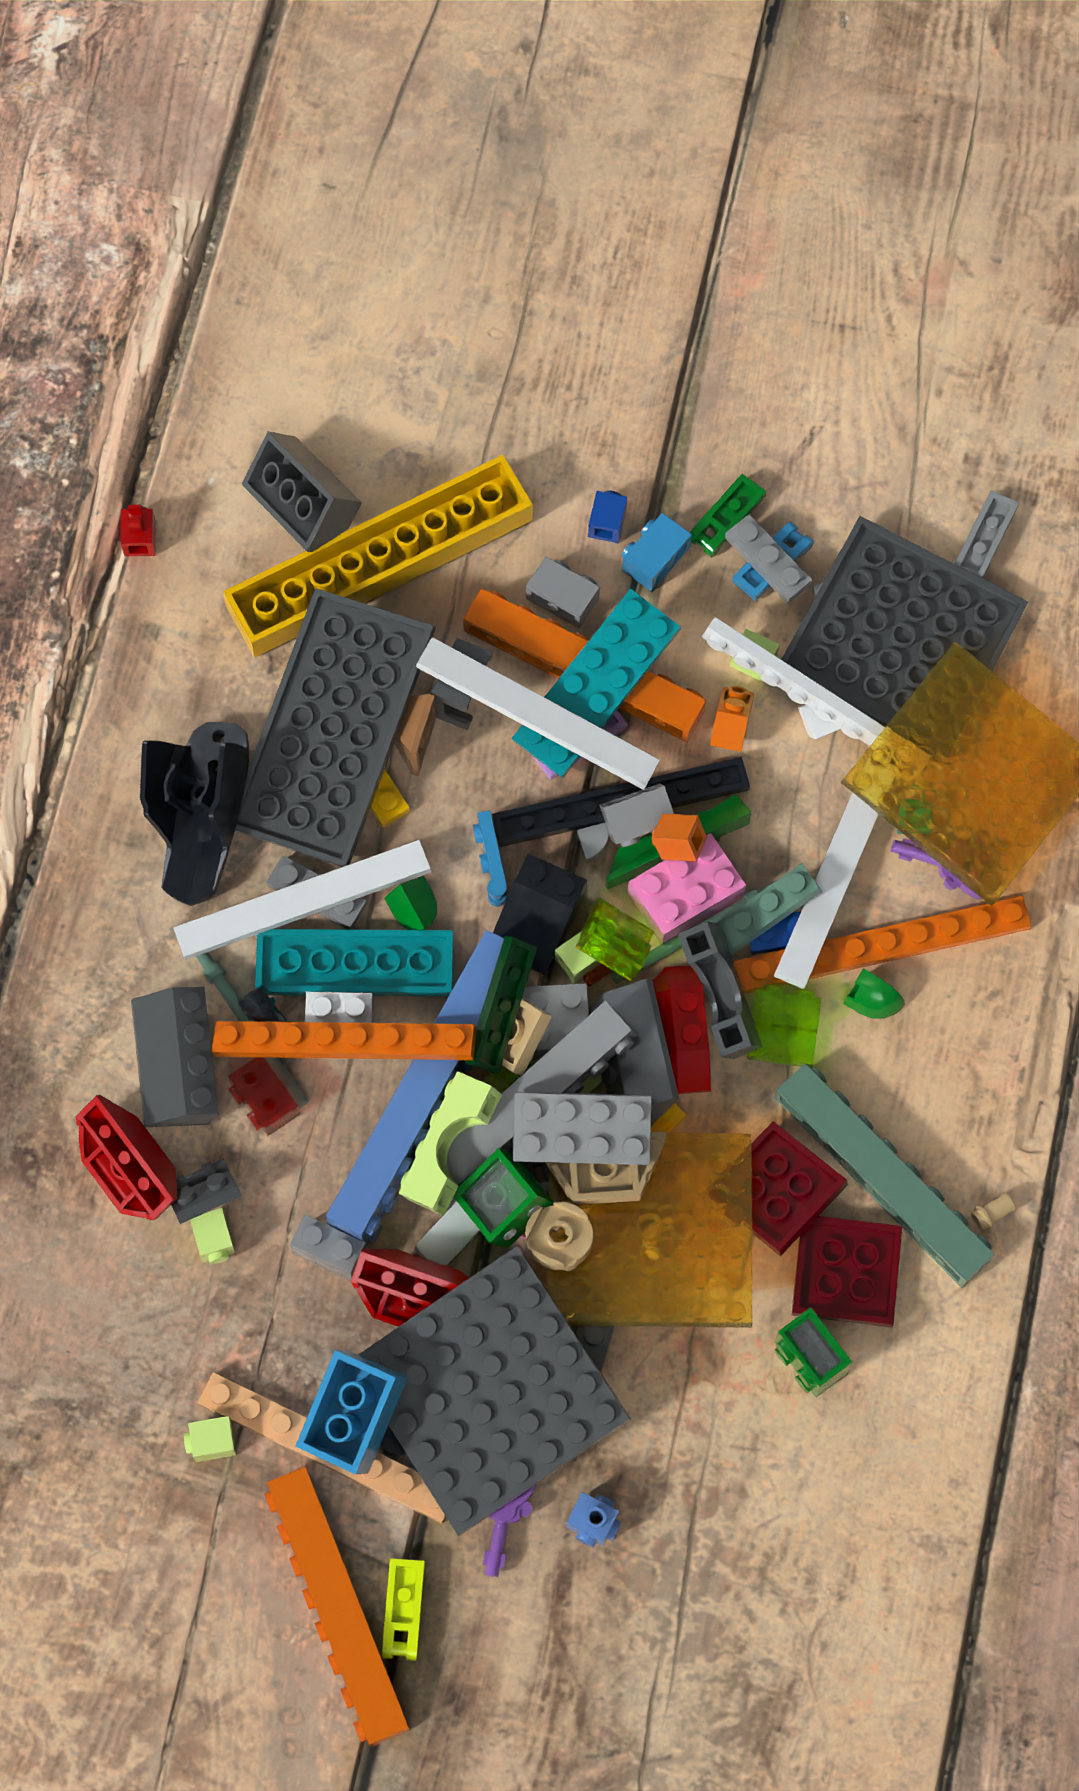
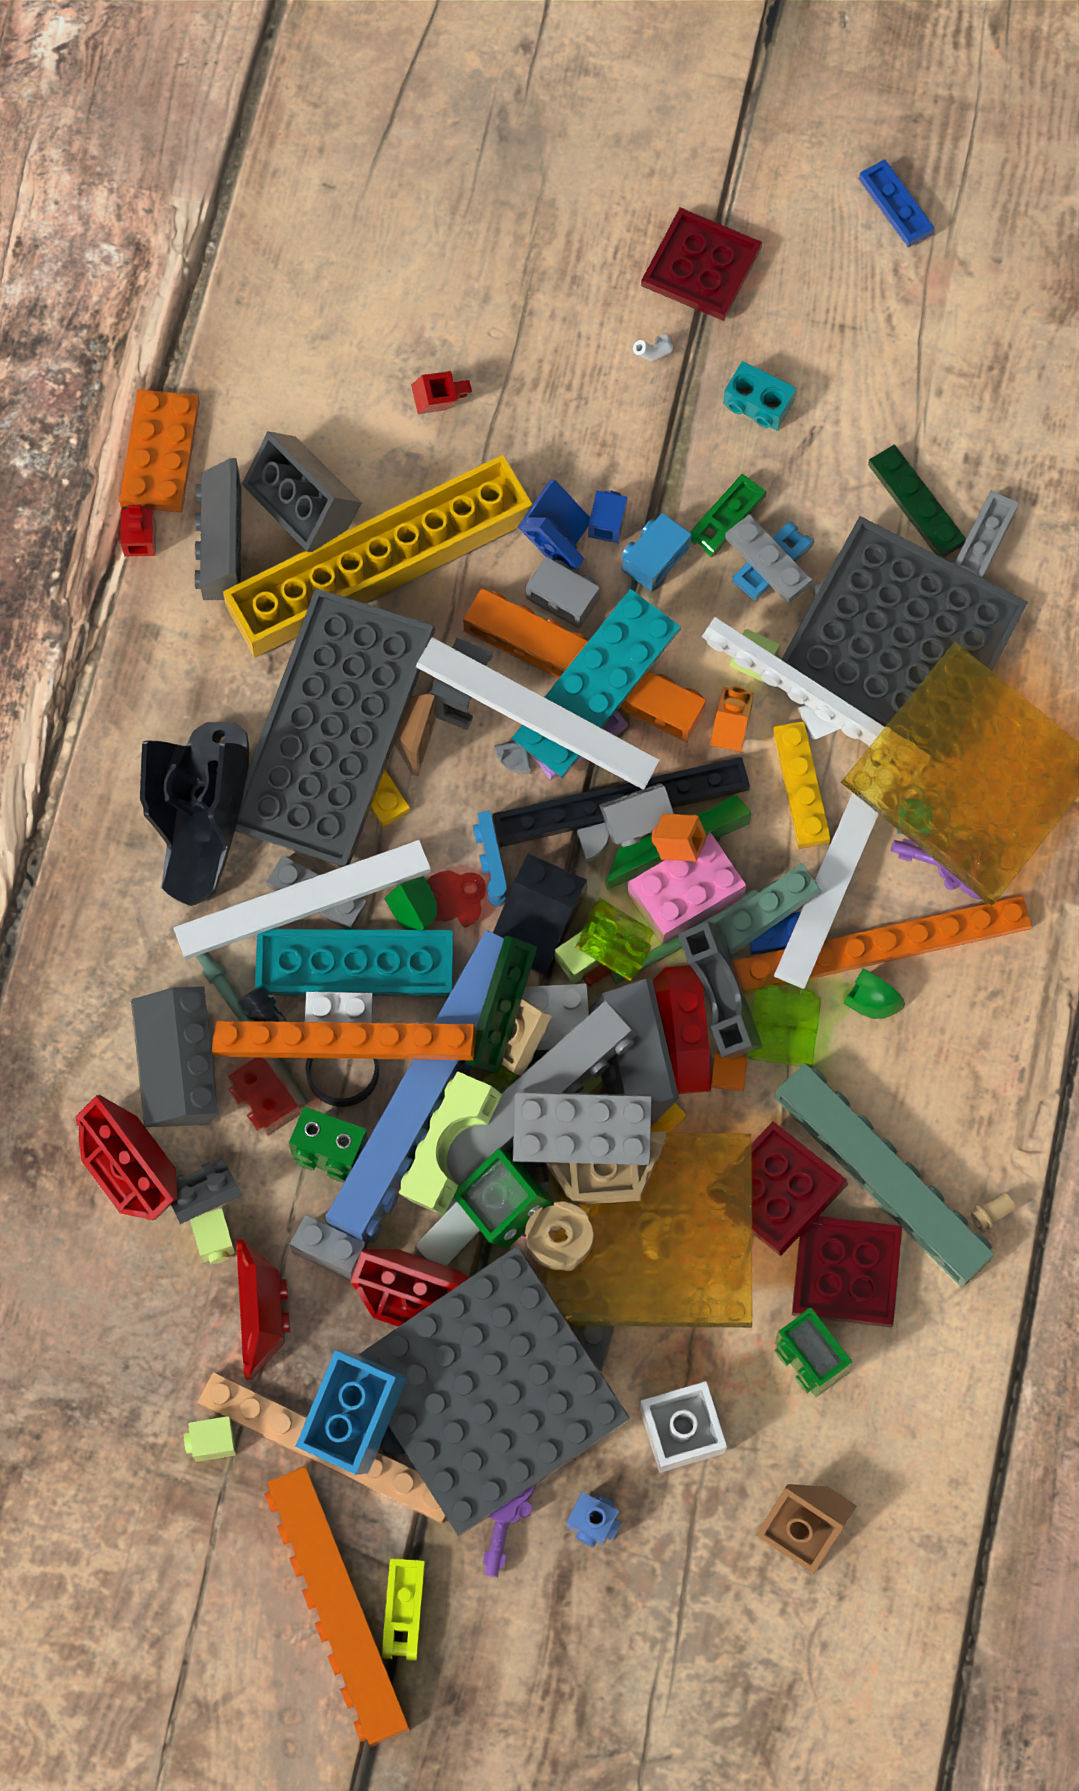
(159, 450): none -> orange plate
(220, 530): none -> dark grey slope
(260, 1308): none -> red wedge
(326, 1143): none -> green piece
(343, 1102): none -> black tyre
(438, 392): none -> red brick
(453, 900): none -> clear red plate
(513, 757): none -> light grey tile
(556, 525): none -> blue bracket
(654, 352): none -> white arm
(682, 1427): none -> white brick
(701, 264): none -> dark red plate
(729, 1073): none -> orange tile
(763, 390): none -> teal brick
(801, 785): none -> yellow plate
(806, 1523): none -> medium nougat slope
(896, 203): none -> blue plate
(916, 501): none -> dark green plate

